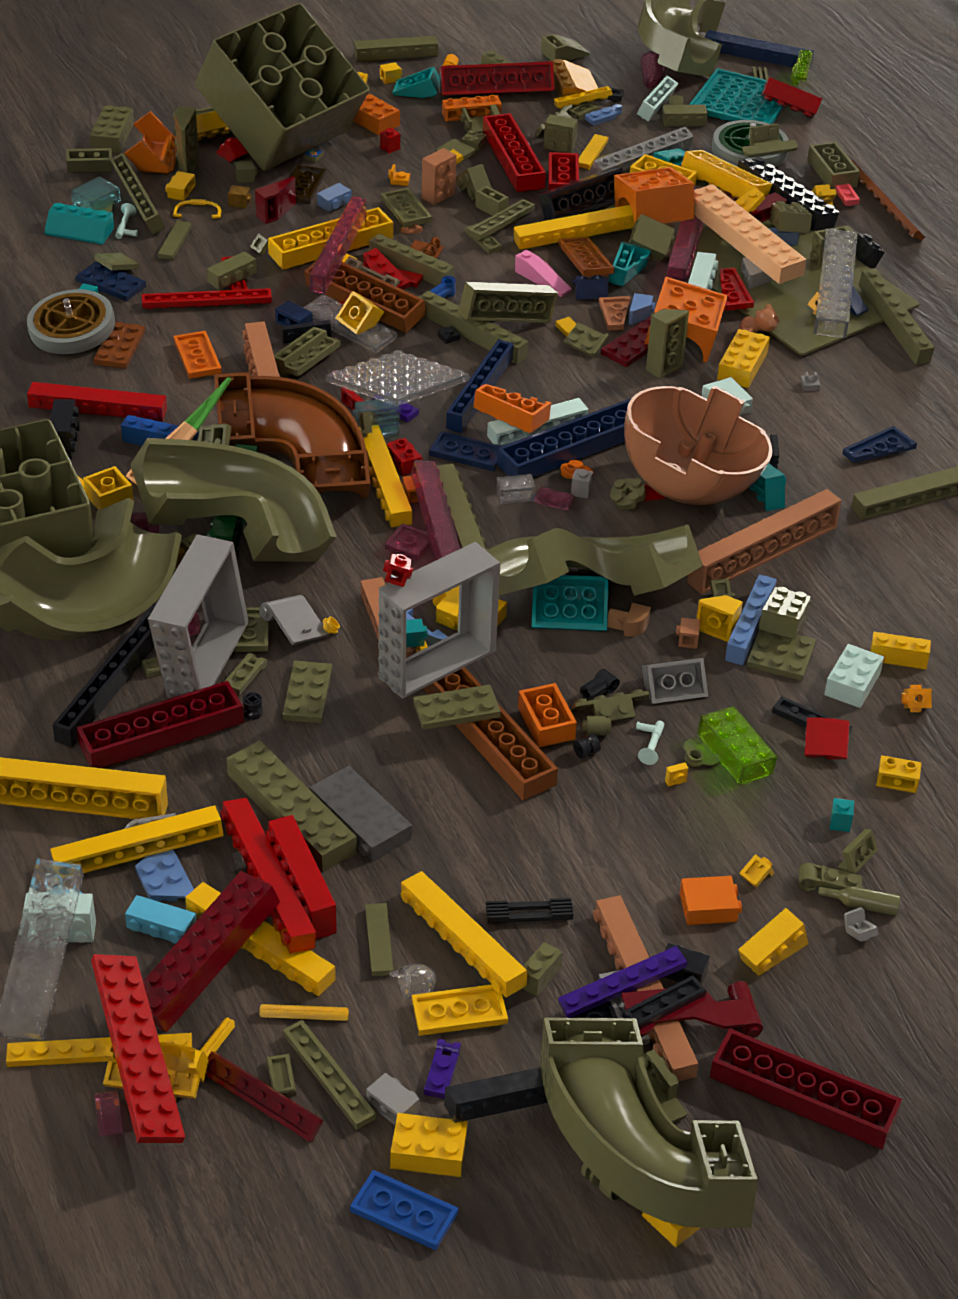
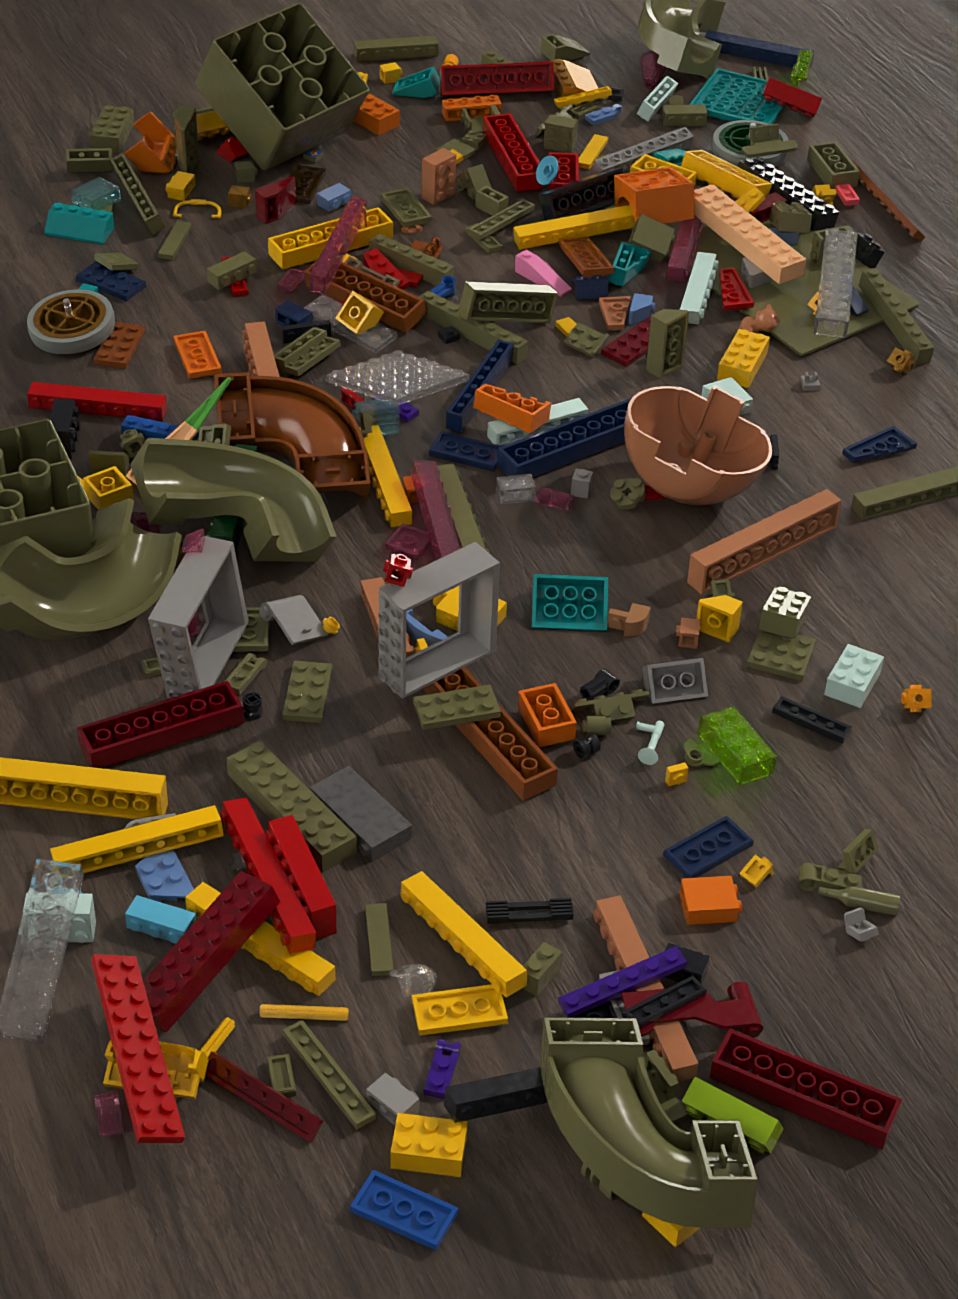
(72, 1050): yellow plate -> none
(105, 459): none -> olive slope
(105, 682): black brick -> none
(128, 210): light aqua piece -> none
(131, 442): none -> olive brick
(194, 541): none -> clear pink slope
(206, 298): red plate -> none
(260, 244): olive plate -> none
(290, 280): none -> clear pink plate
(390, 140): red brick -> none
(398, 178): light orange bracket -> none
(403, 455): red brick -> none
(415, 633): teal brick -> none
(547, 170): none -> medium azure dish
(568, 469): orange plate -> none
(638, 561): olive piece -> none
(704, 310): orange container -> none
(708, 848): none -> dark blue tile
(711, 1103): none -> lime brick
(748, 622): medium blue brick -> none
(770, 488): teal wedge -> none
(774, 942): yellow wedge -> none
(827, 738): red slope -> none
(841, 815): teal brick -> none
(898, 774): yellow brick -> none
(901, 361): none -> pearl gold brick
(901, 650): yellow brick -> none

